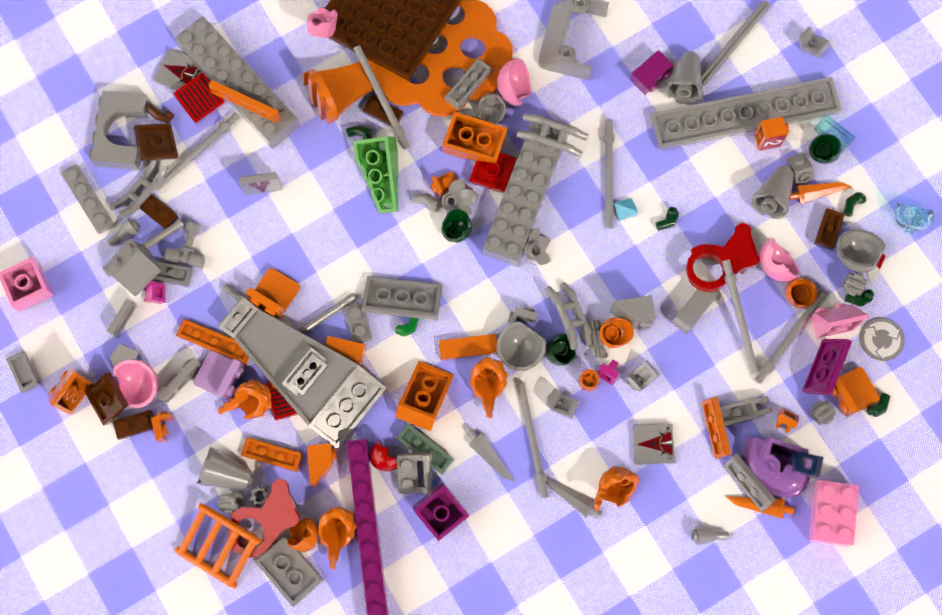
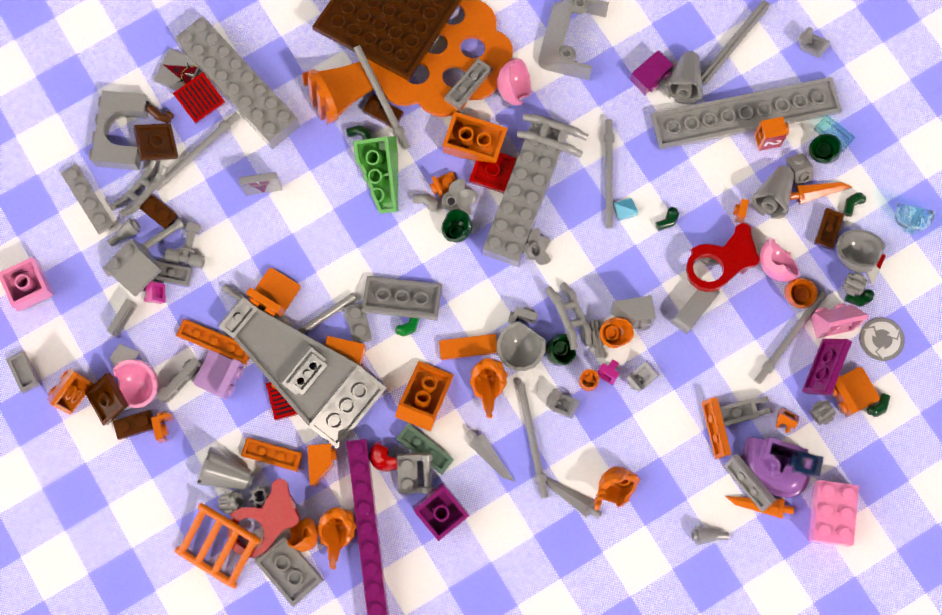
(244, 101): orange tile -> none
(251, 397): orange hair -> none
(322, 23): bright pink hair -> none
(492, 108): light grey hair -> none
(654, 444): light grey tile -> none
(731, 280): light grey bar -> none
(740, 210): none -> orange plate

